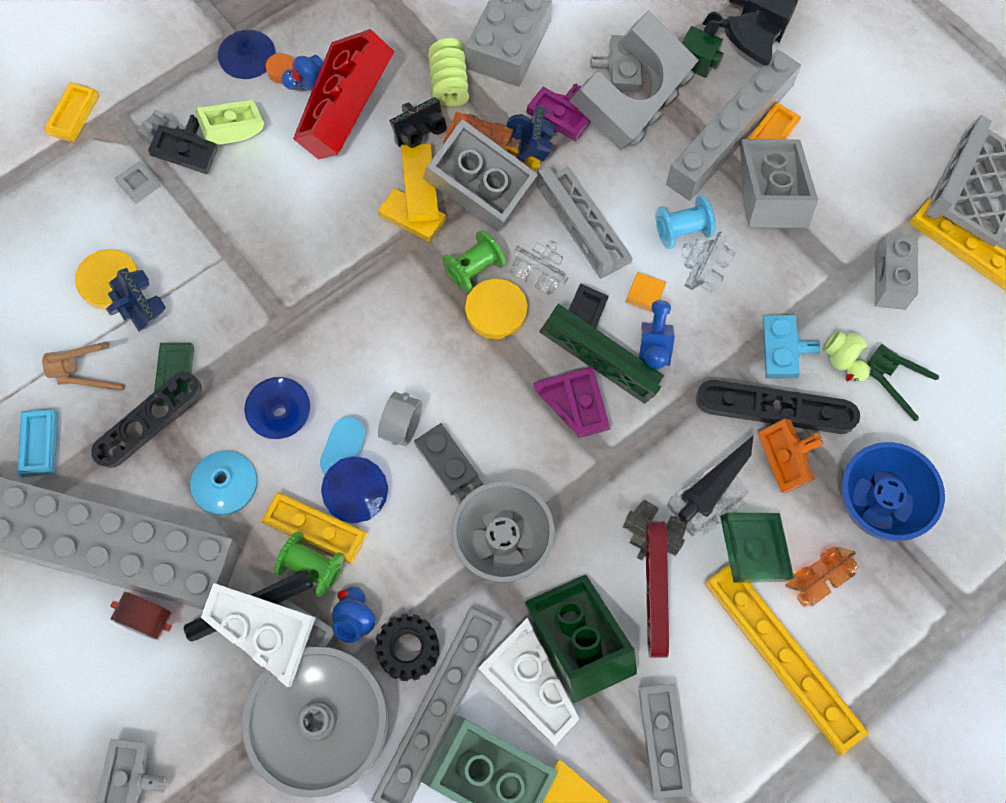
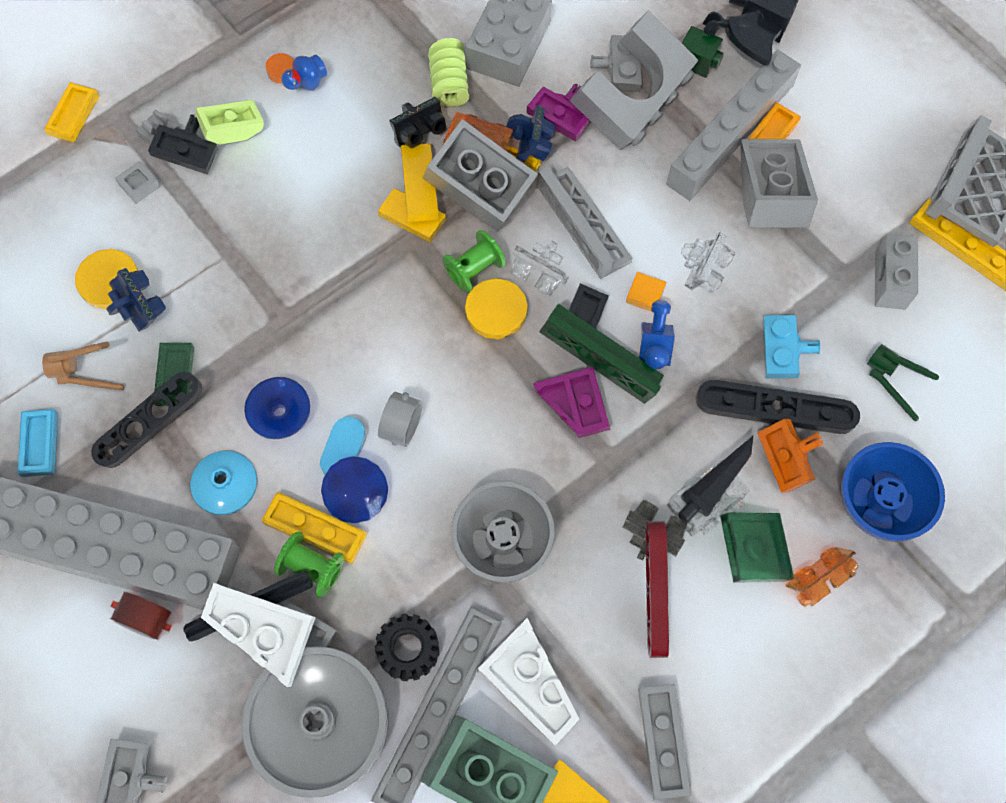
(247, 62): clear blue dish -> none
(341, 92): red wedge -> none
(352, 616): blue animal -> none
(447, 461): dark grey hinge -> none
(582, 638): dark green slope -> none
(685, 222): medium azure hose -> none
(788, 661): yellow tile -> none
(843, 354): yellowish green animal -> none

